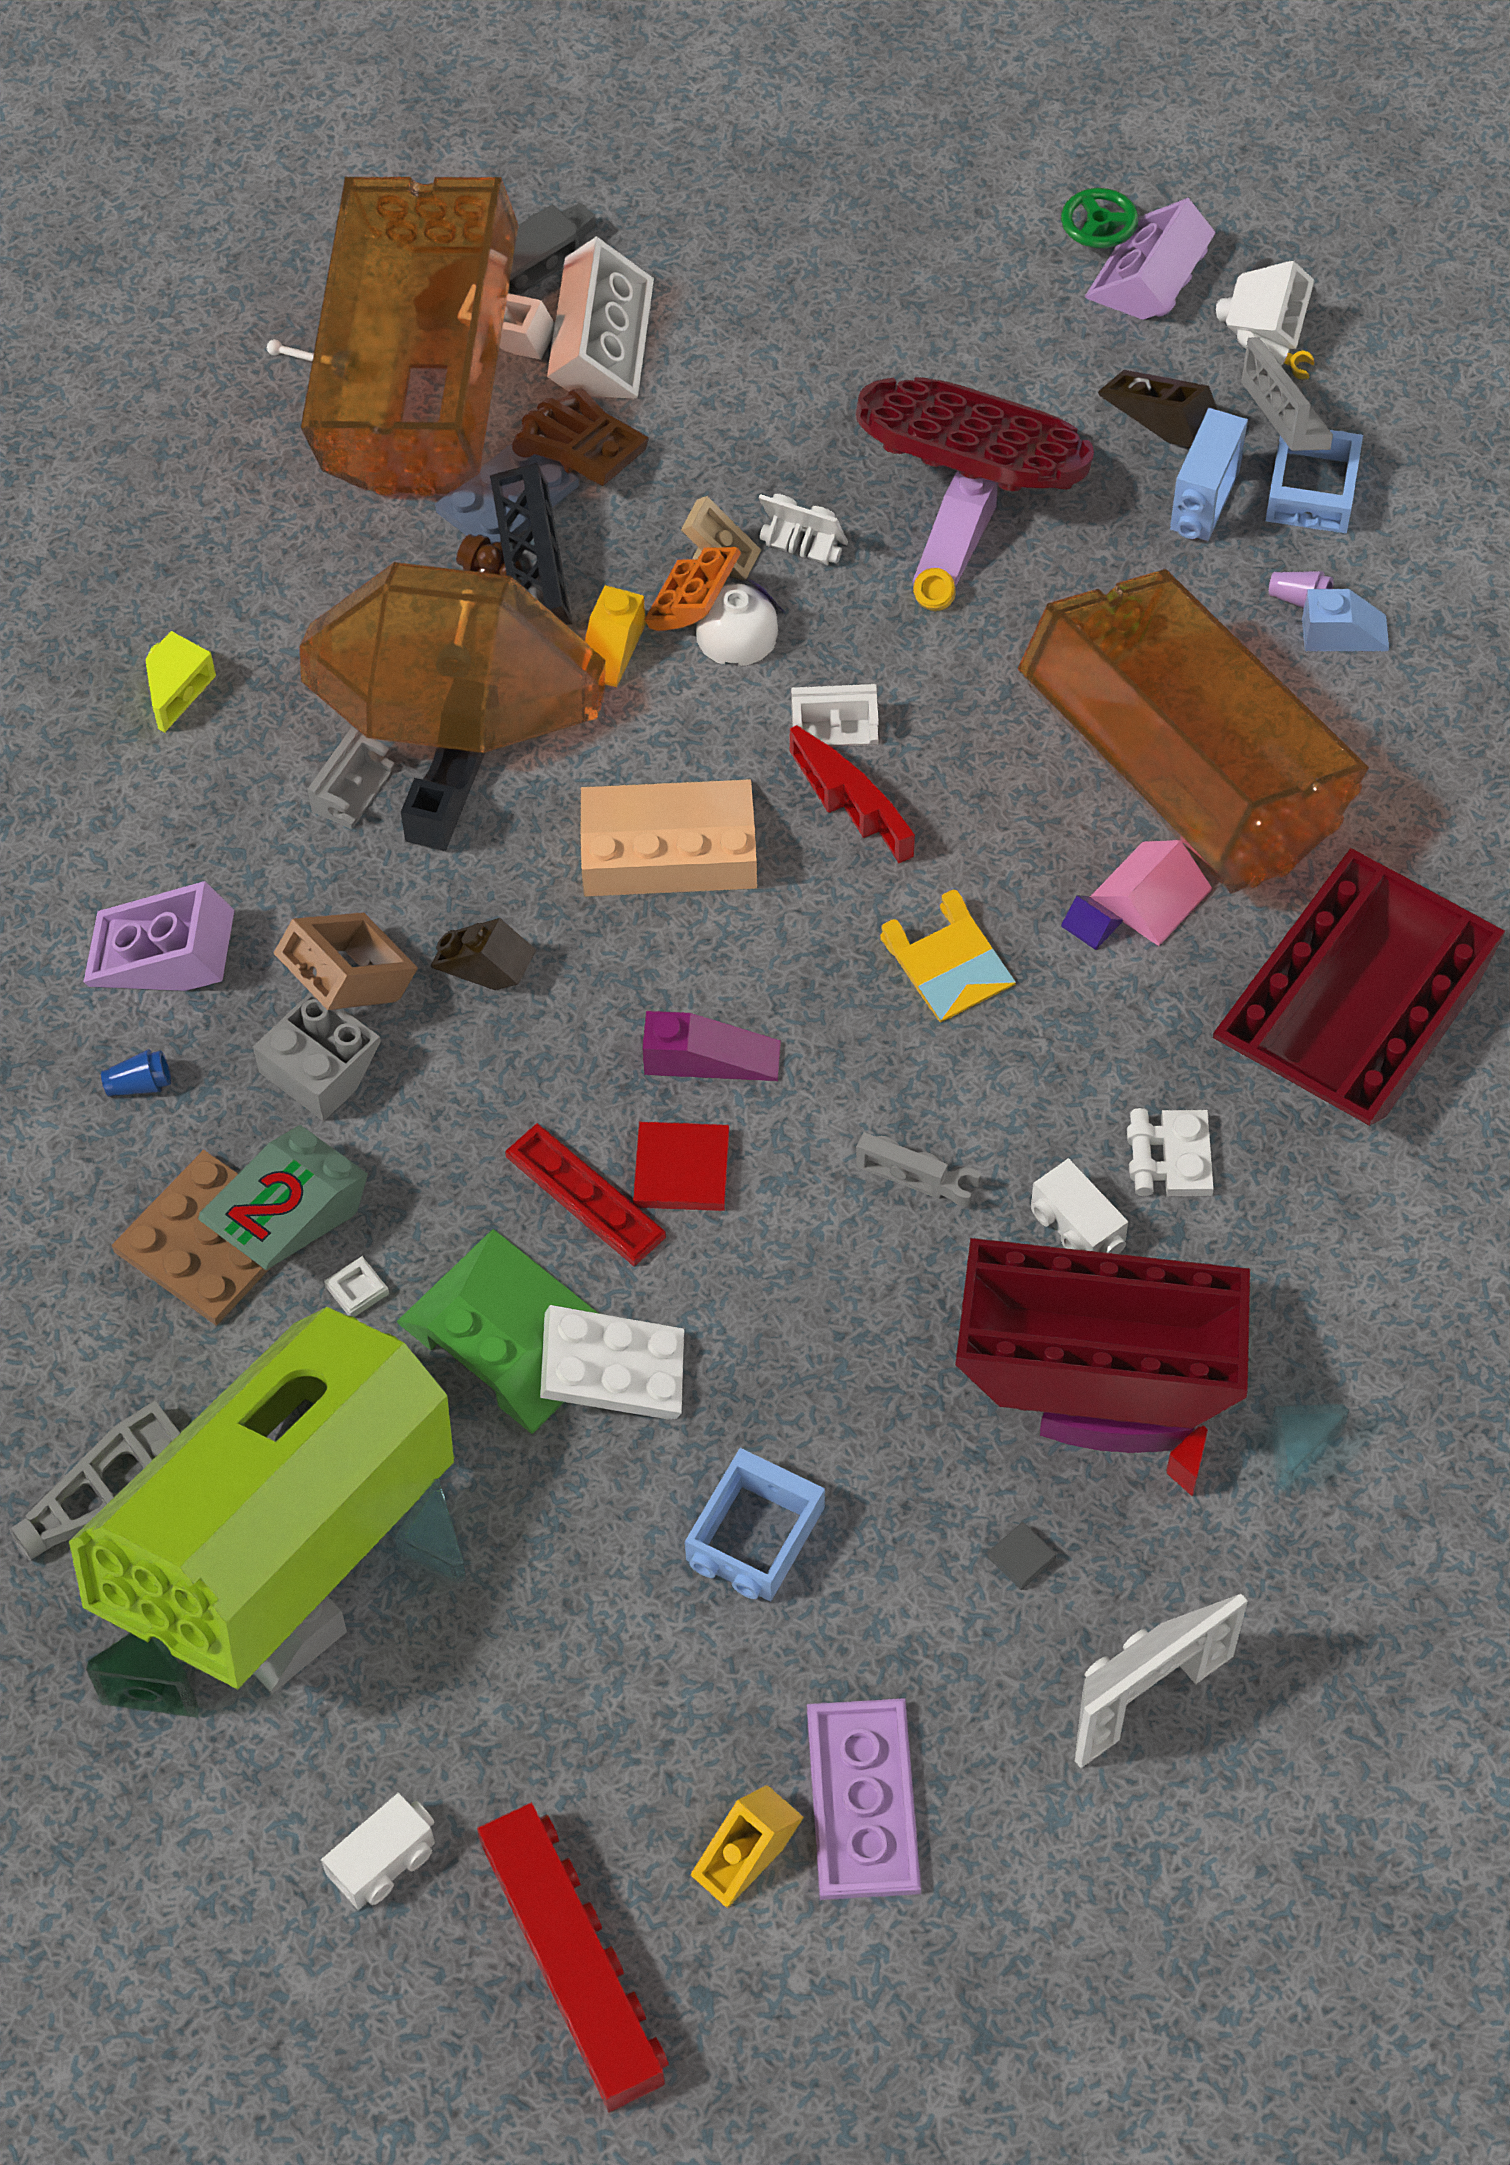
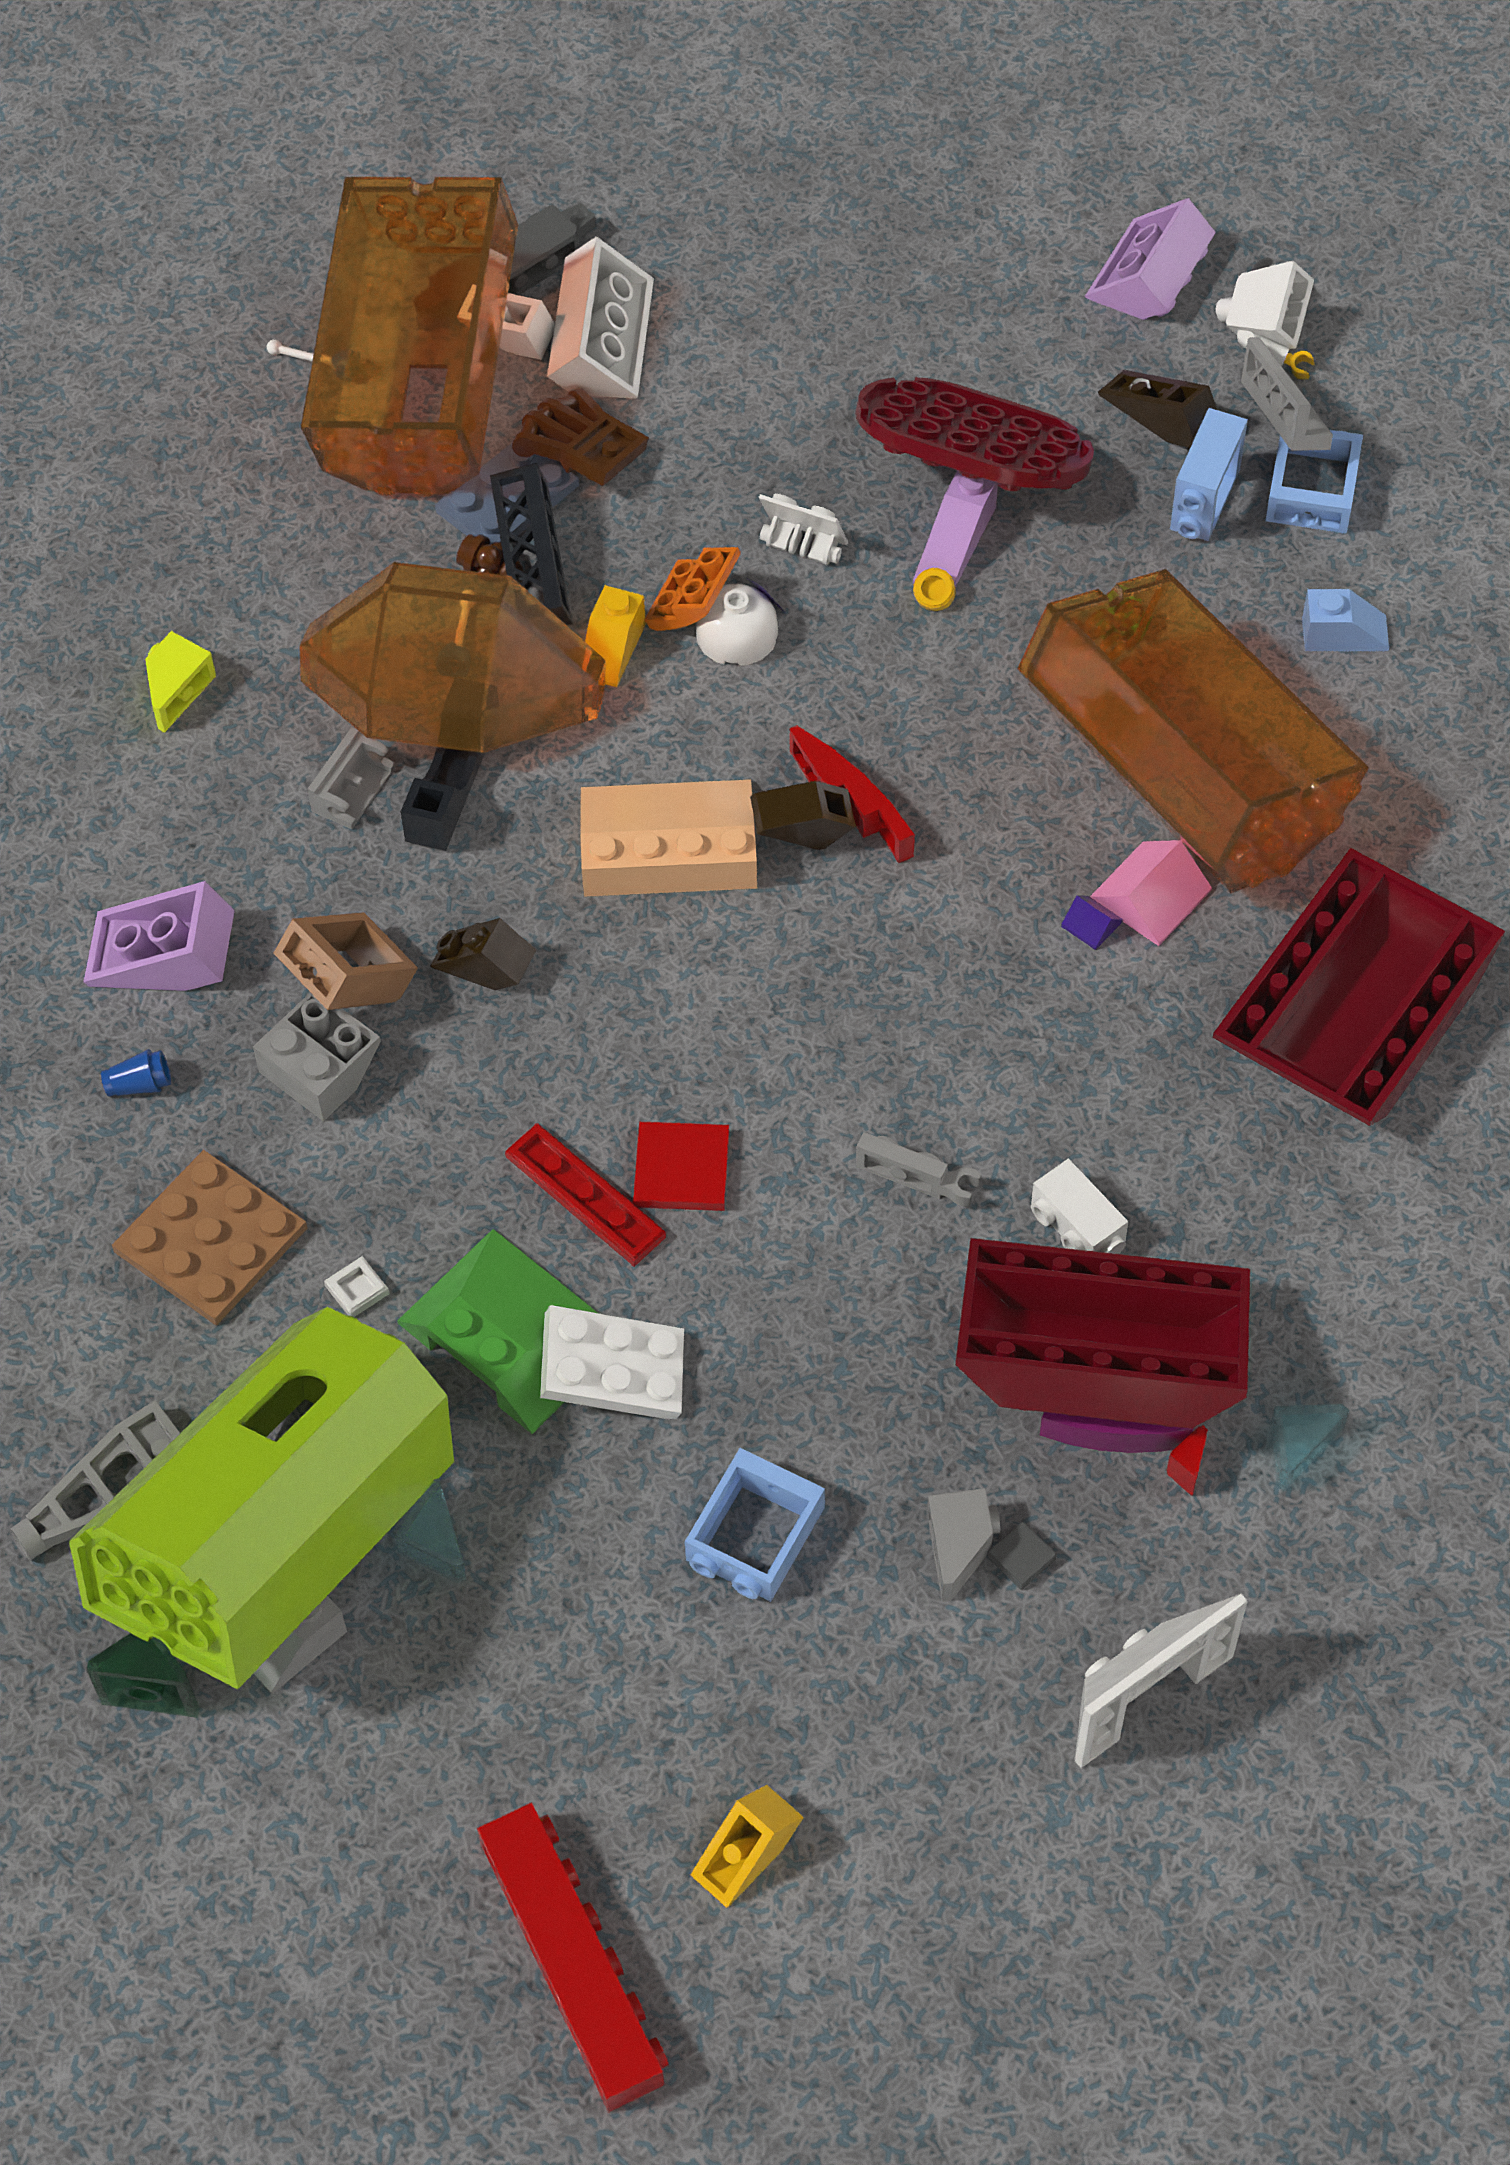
(286, 1198): sand green slope -> none
(380, 1850): white brick -> none
(706, 1048): magenta slope -> none
(711, 527): tan slope -> none
(804, 814): none -> dark brown slope
(837, 713): white hinge -> none
(863, 1799): lavender tile -> none
(952, 965): yellow flag -> none
(960, 1536): none -> light grey slope
(1100, 222): green piece -> none
(1185, 1151): white plate -> none
(1293, 585): lavender cone -> none

